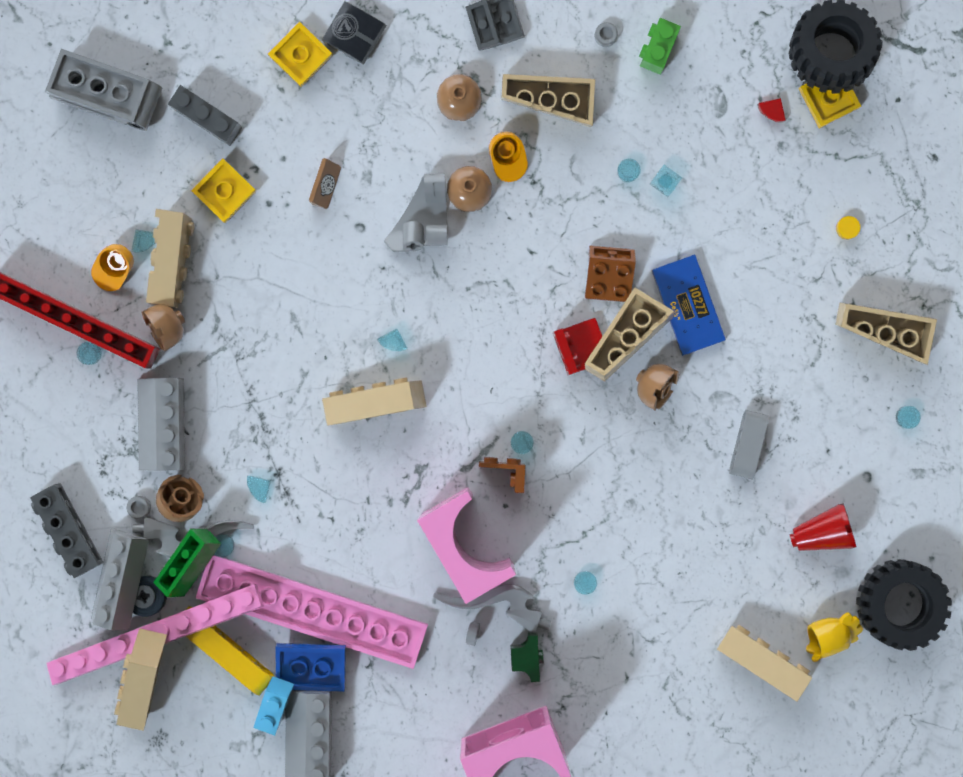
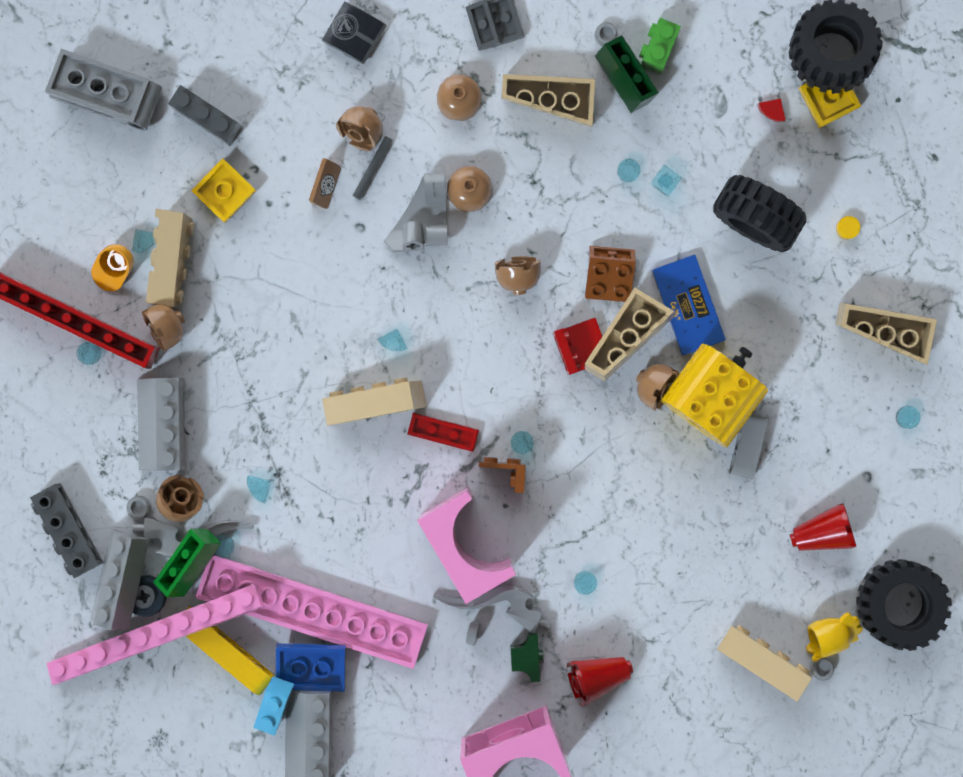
(139, 679): tan wedge -> none
(300, 54): yellow plate -> none
(361, 126): none -> medium nougat cylinder
(372, 168): none -> dark grey bar
(443, 432): none -> red tile
(508, 156): light orange cap -> none
(518, 274): none -> medium nougat cylinder
(597, 677): none -> red cone
(626, 74): none -> dark green brick
(715, 393): none -> yellow piece
(759, 213): none -> black tyre
(822, 669): none -> light grey tile

